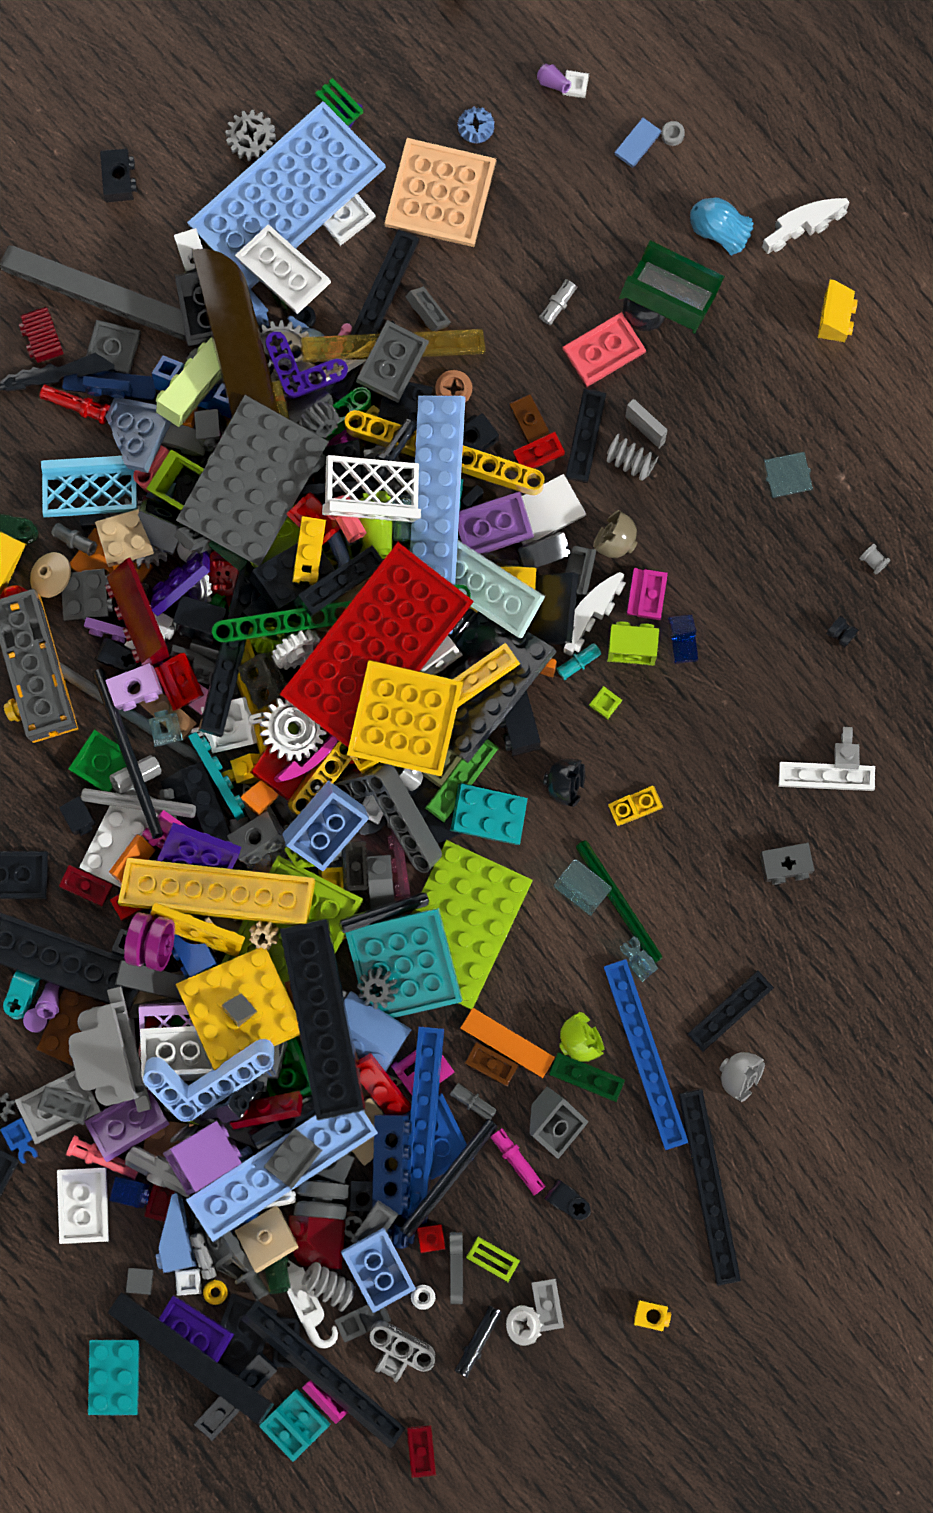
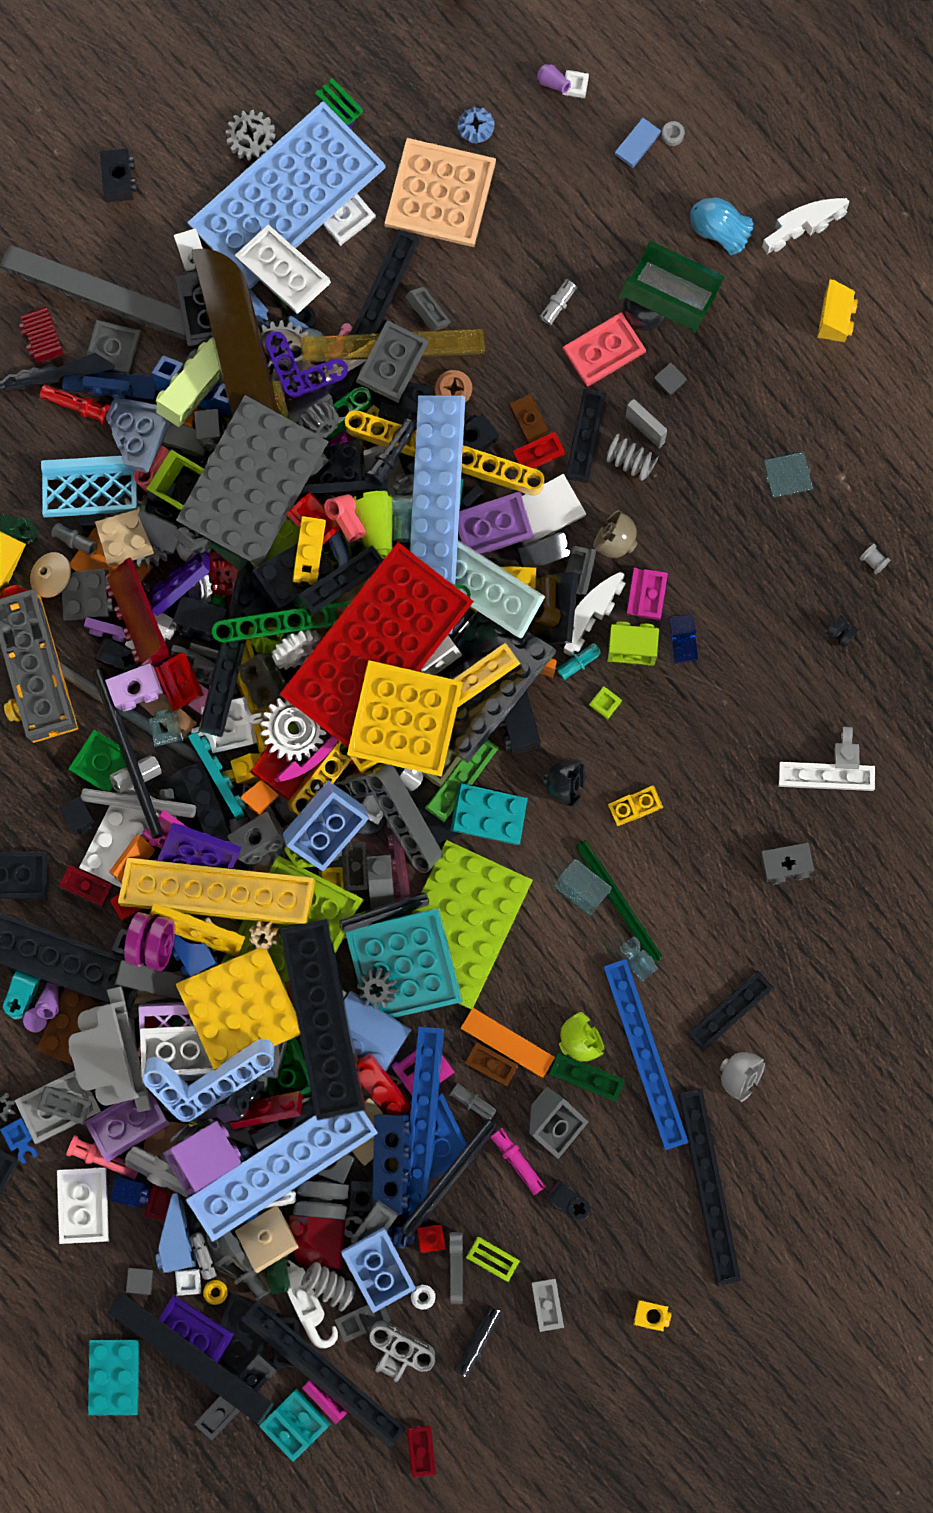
(239, 1009): dark grey slope -> none
(293, 1158): dark grey plate -> none
(366, 508): white fence -> none
(515, 1328): white gear -> none
(547, 612): none -> dark brown piece
(670, 379): none -> dark grey tile

